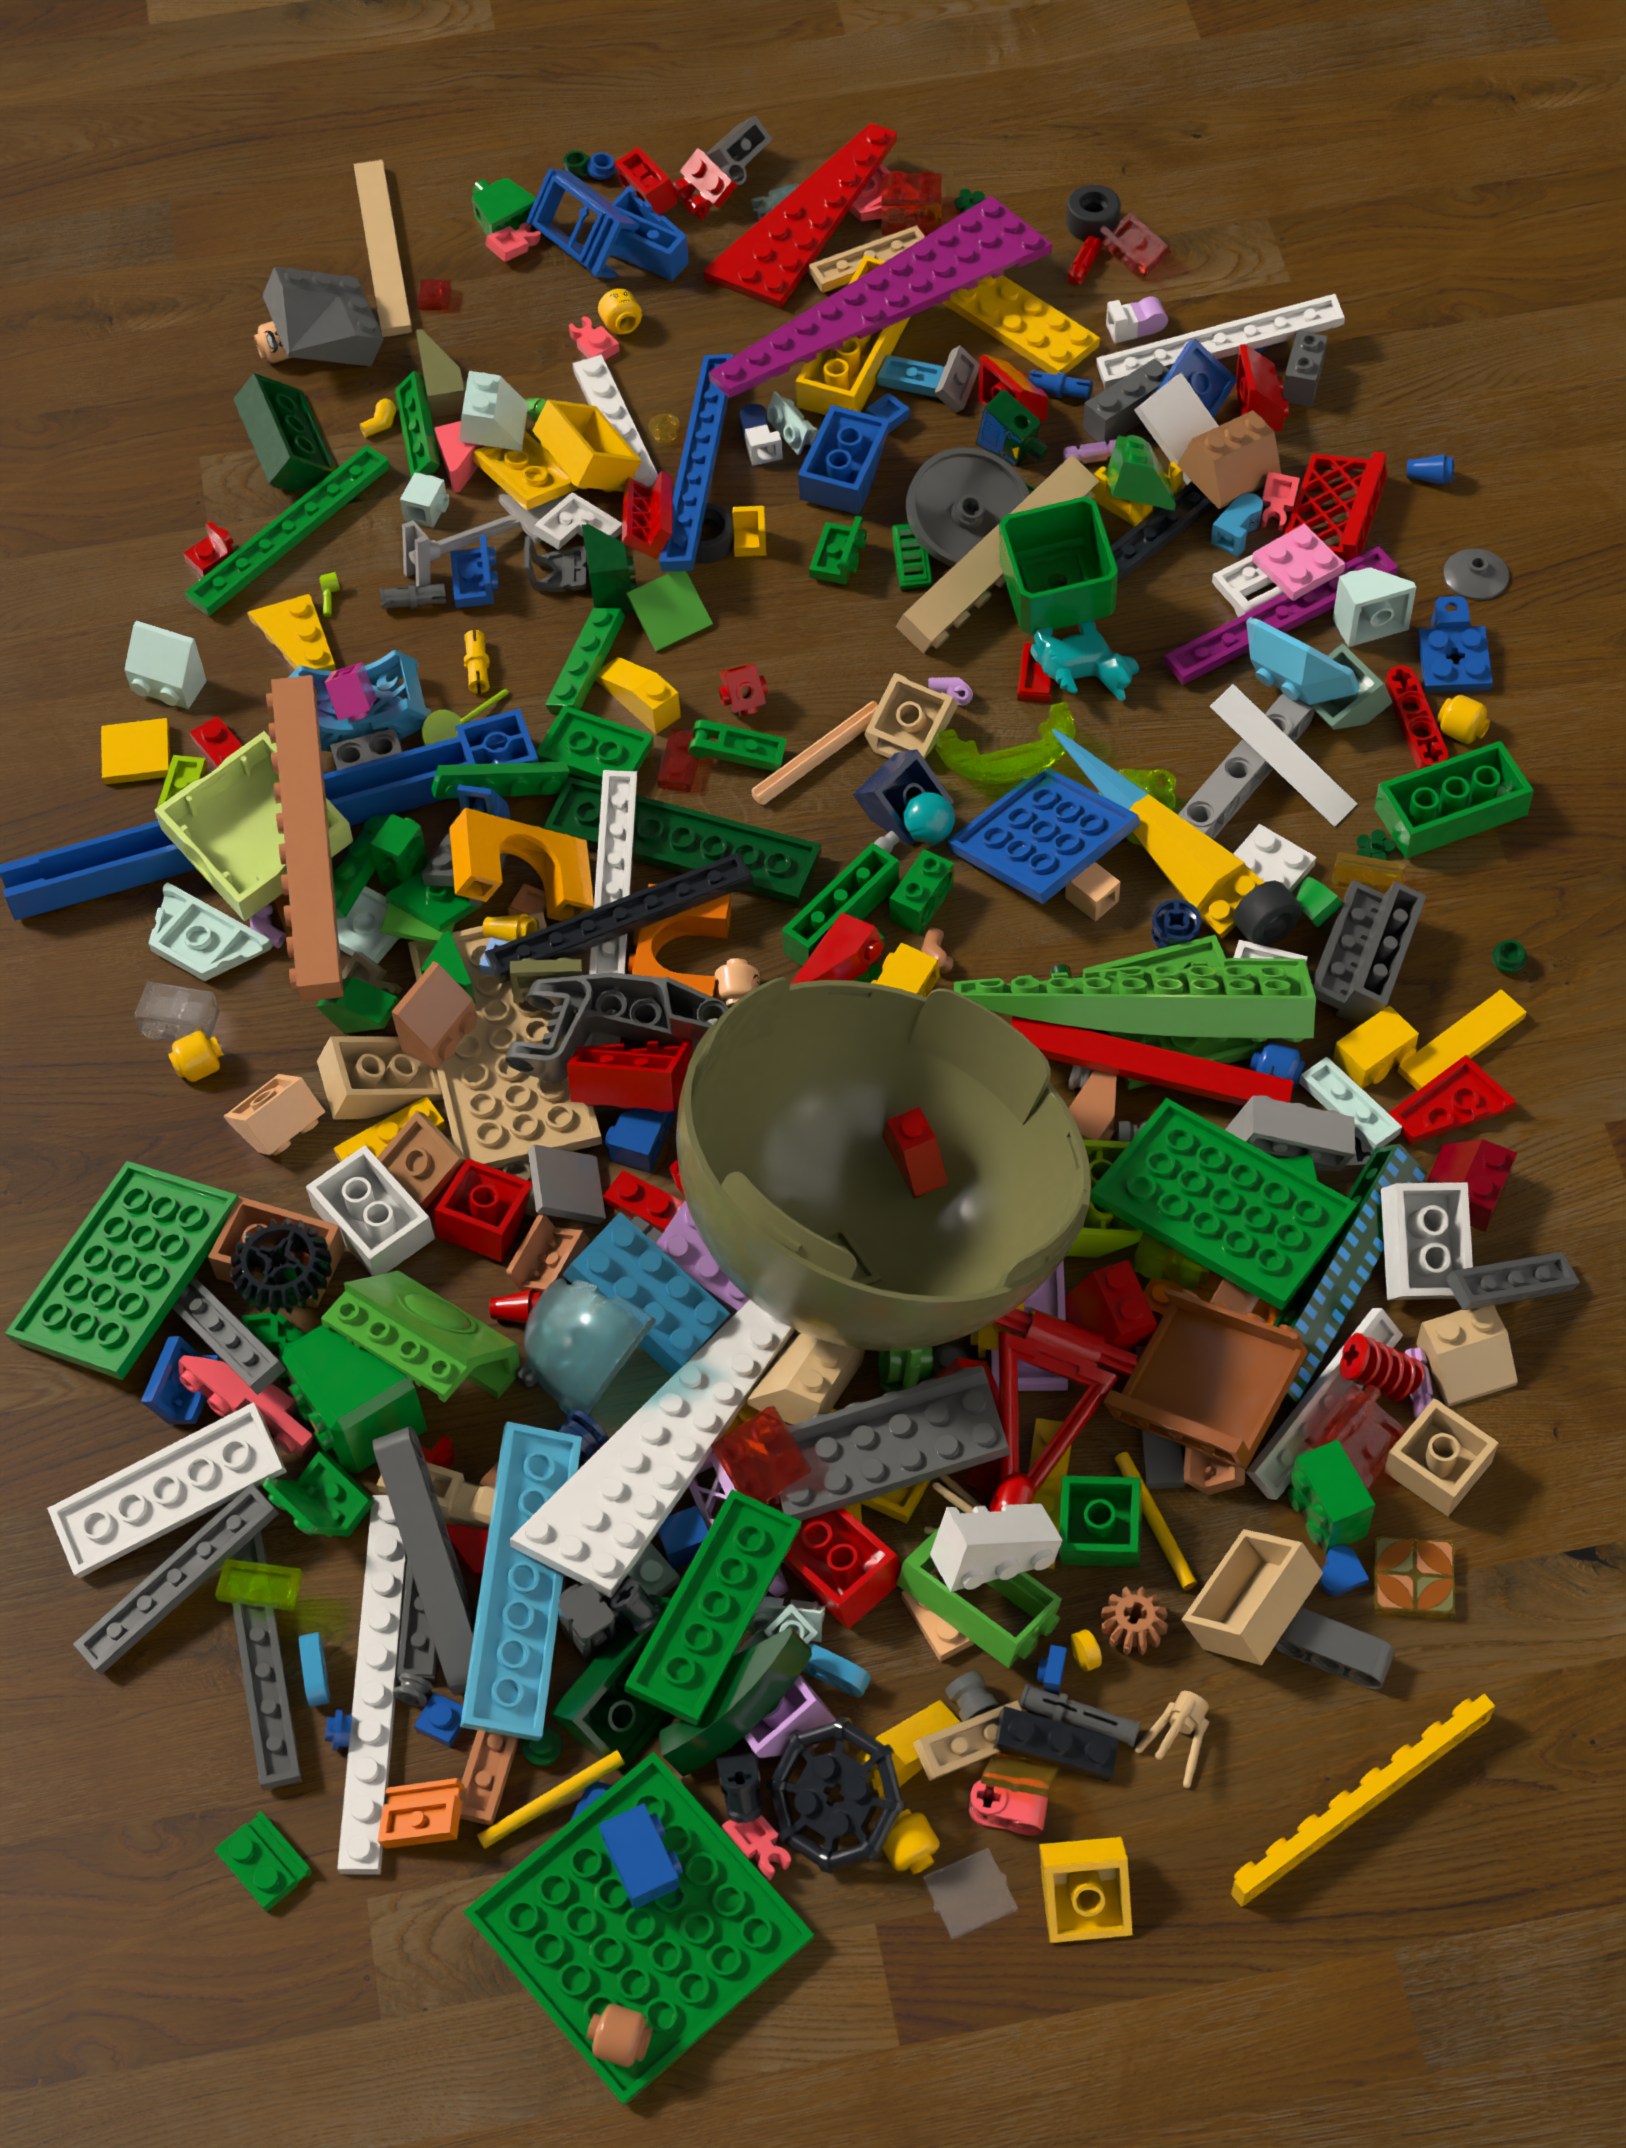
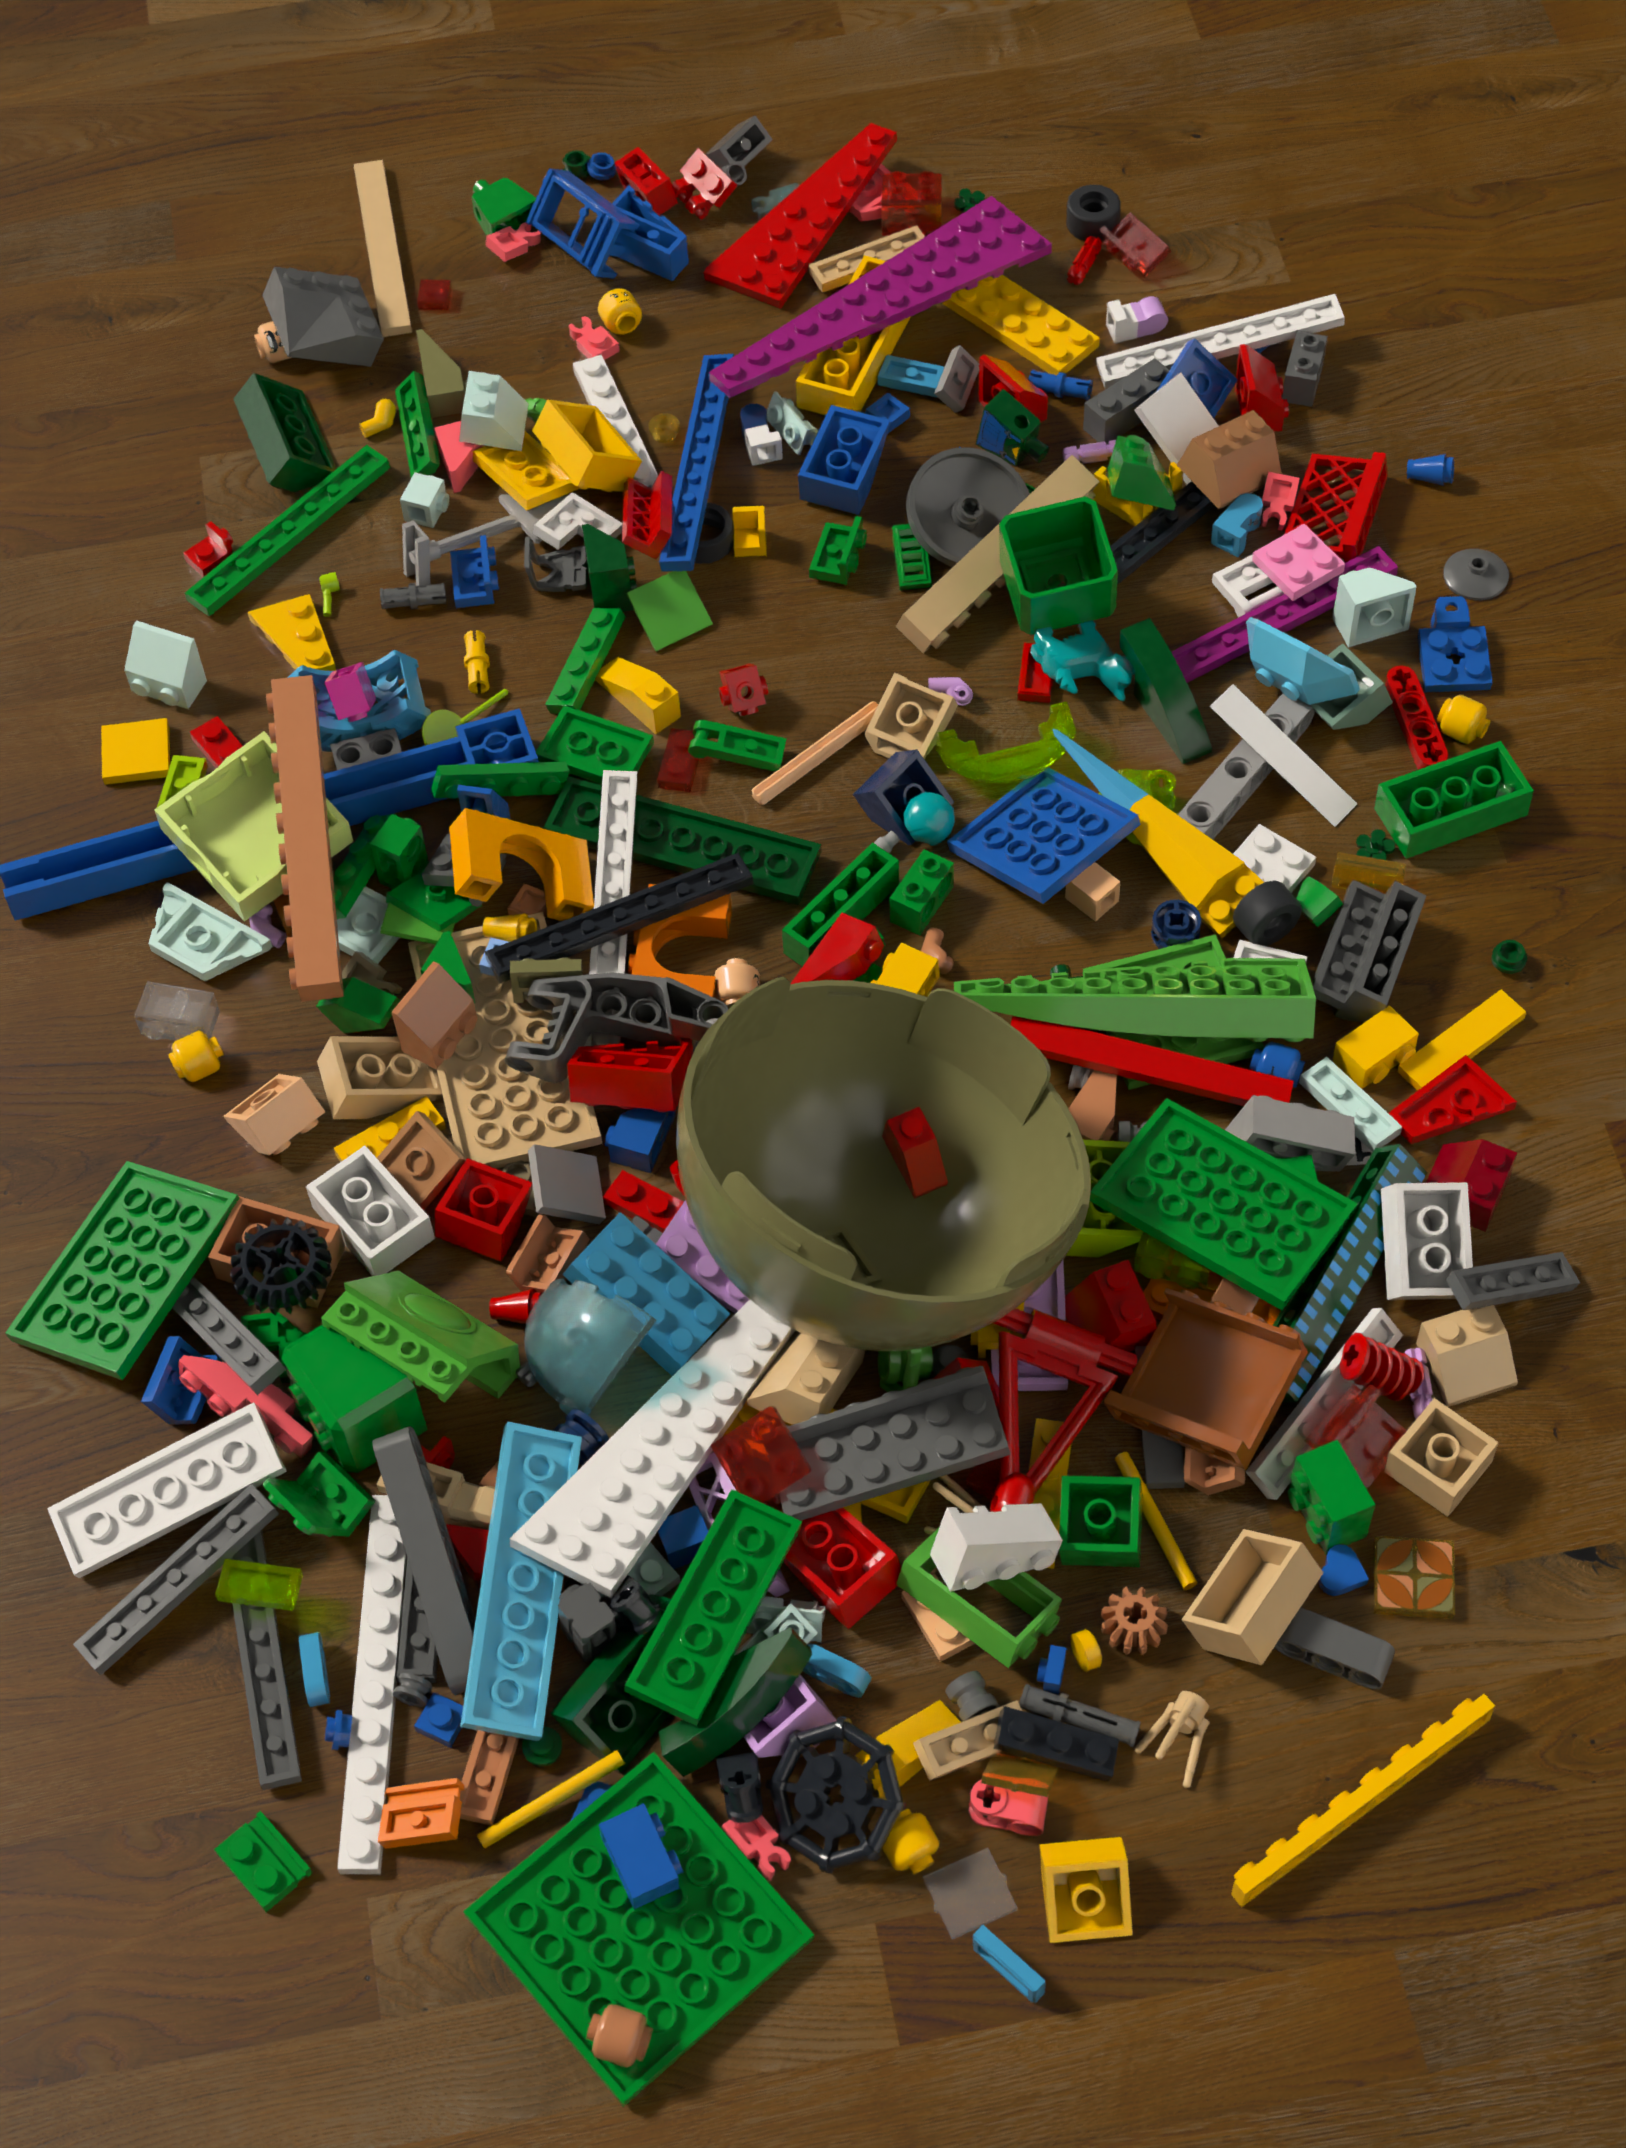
(1008, 1964): none -> dark azure tile
(1164, 691): none -> dark green slope

